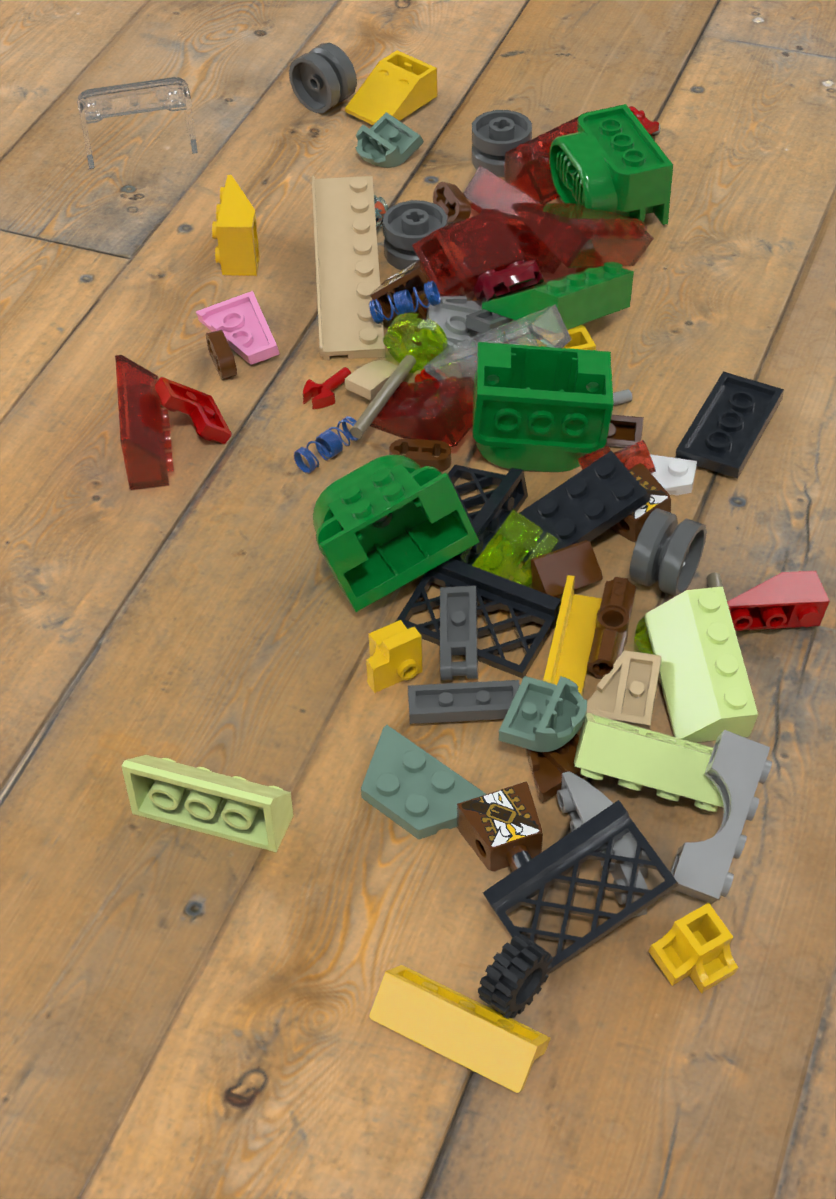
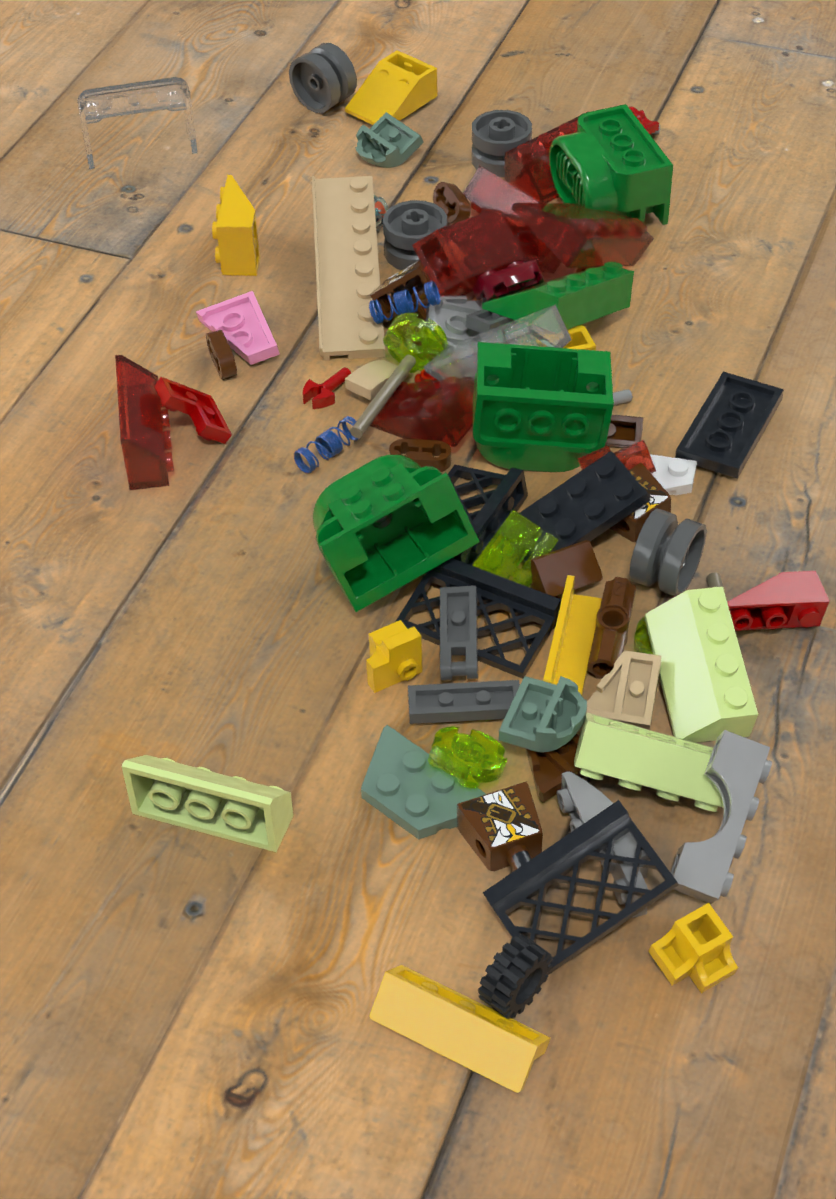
(467, 757): none -> clear neon green plate

